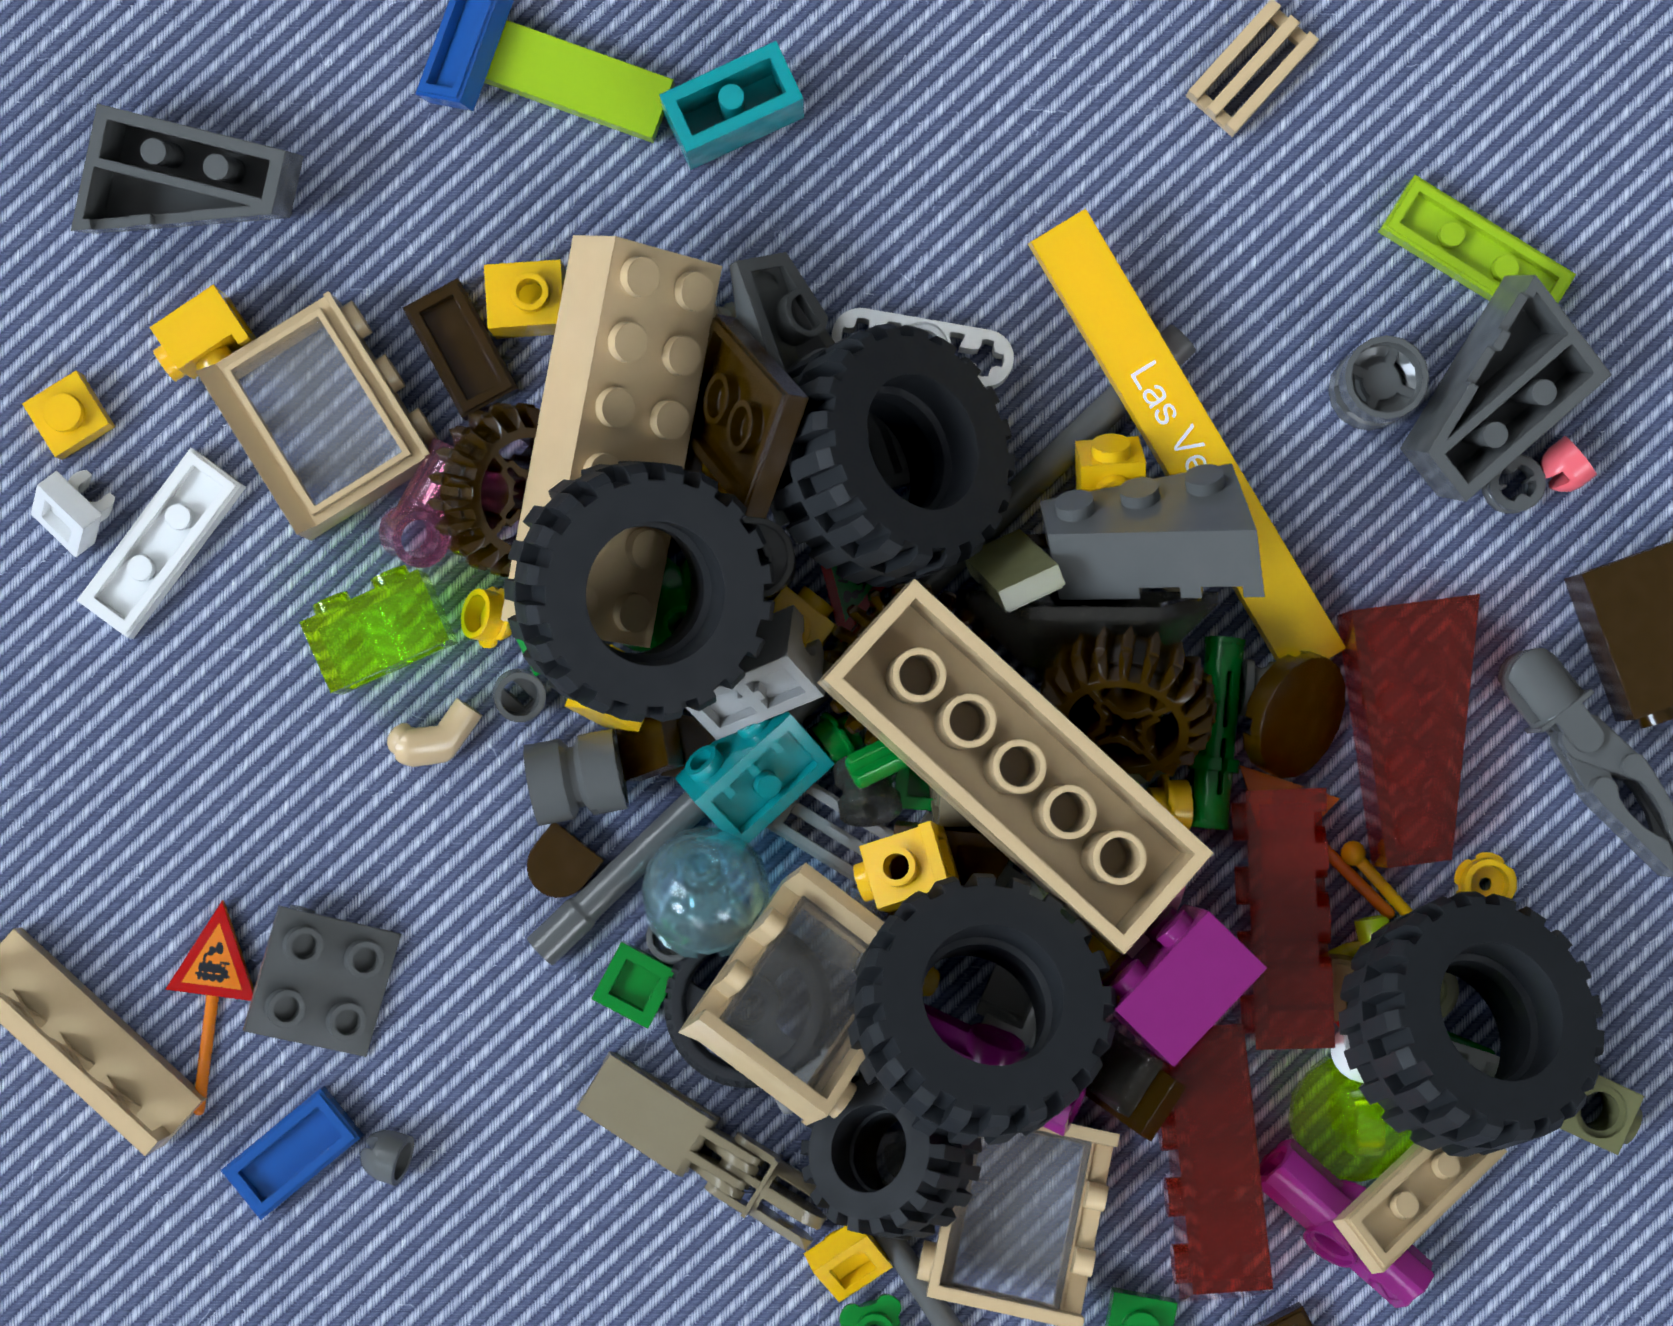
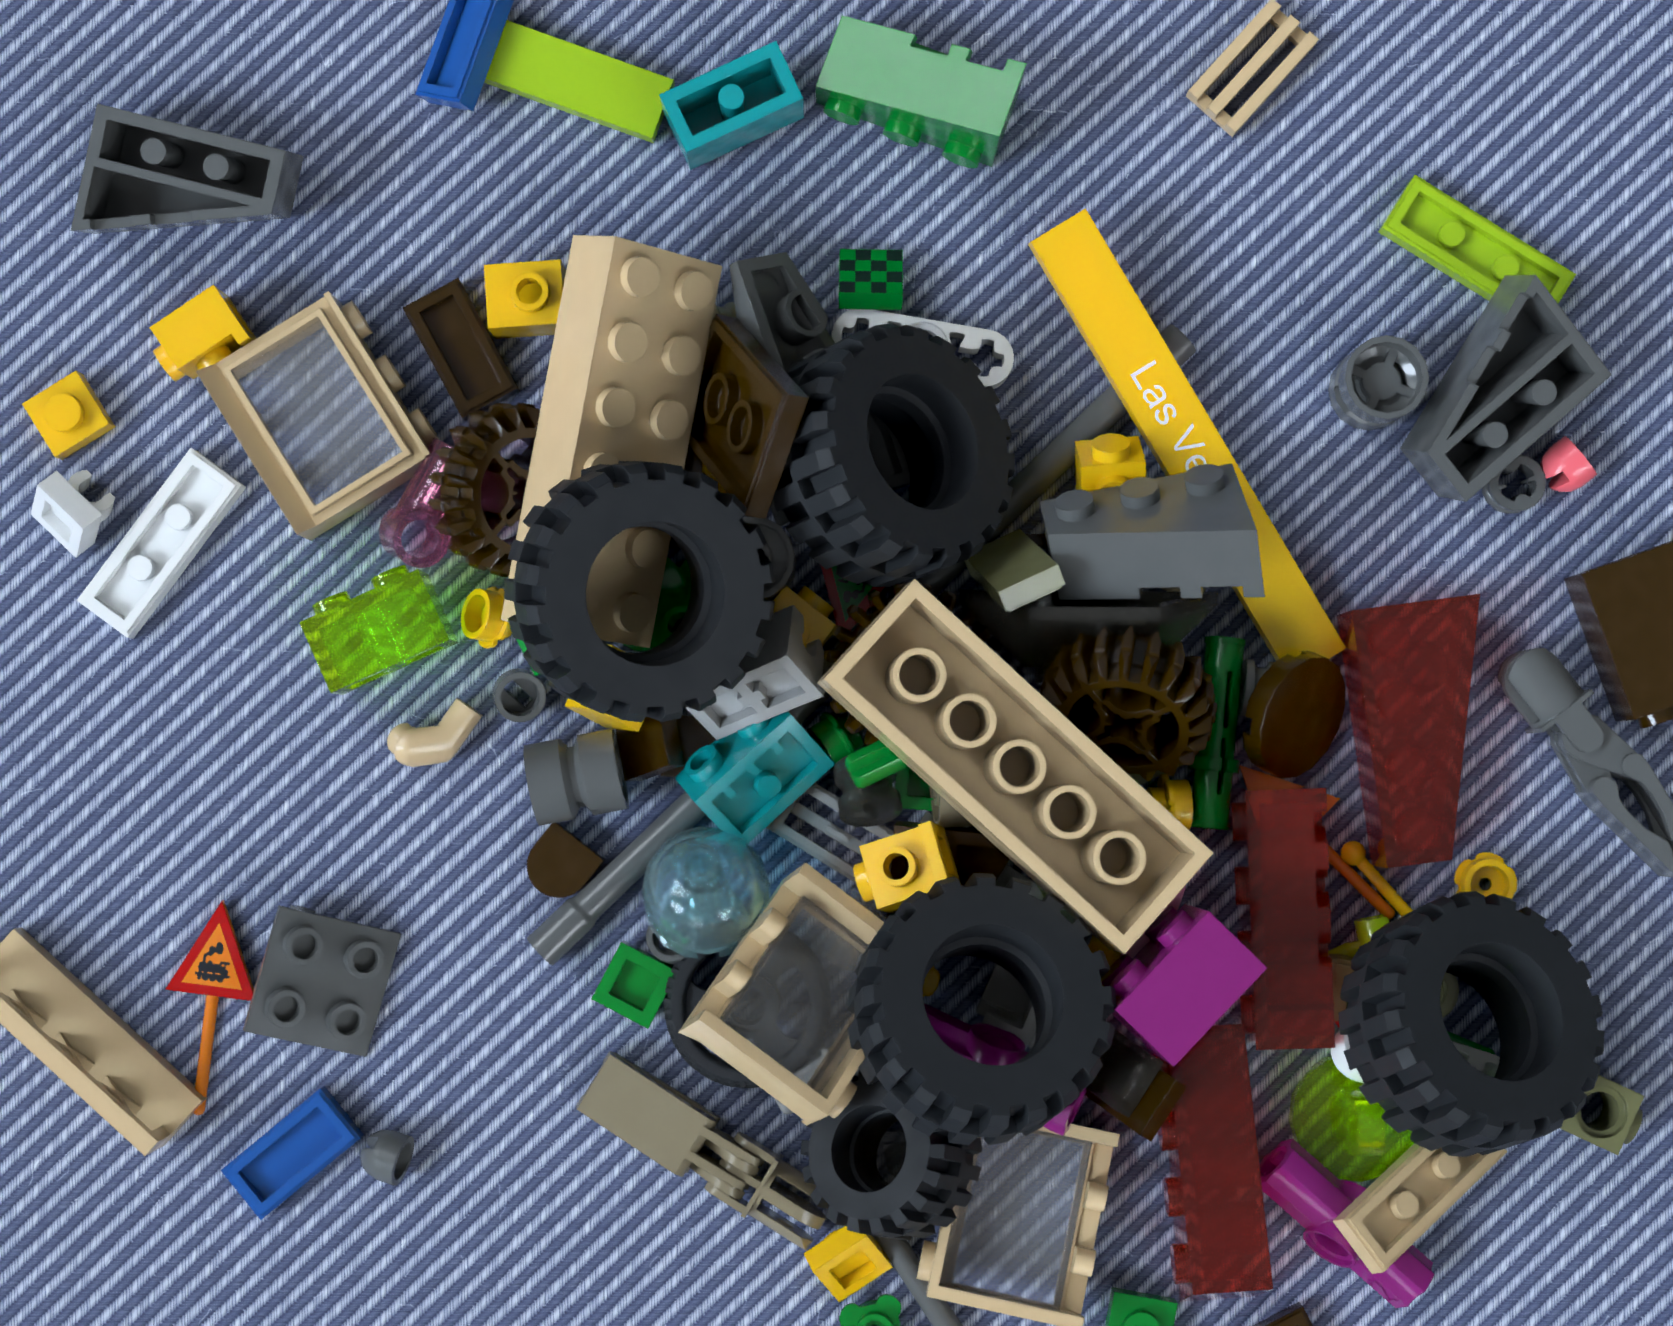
(870, 279): none -> green tile
(918, 91): none -> wedge

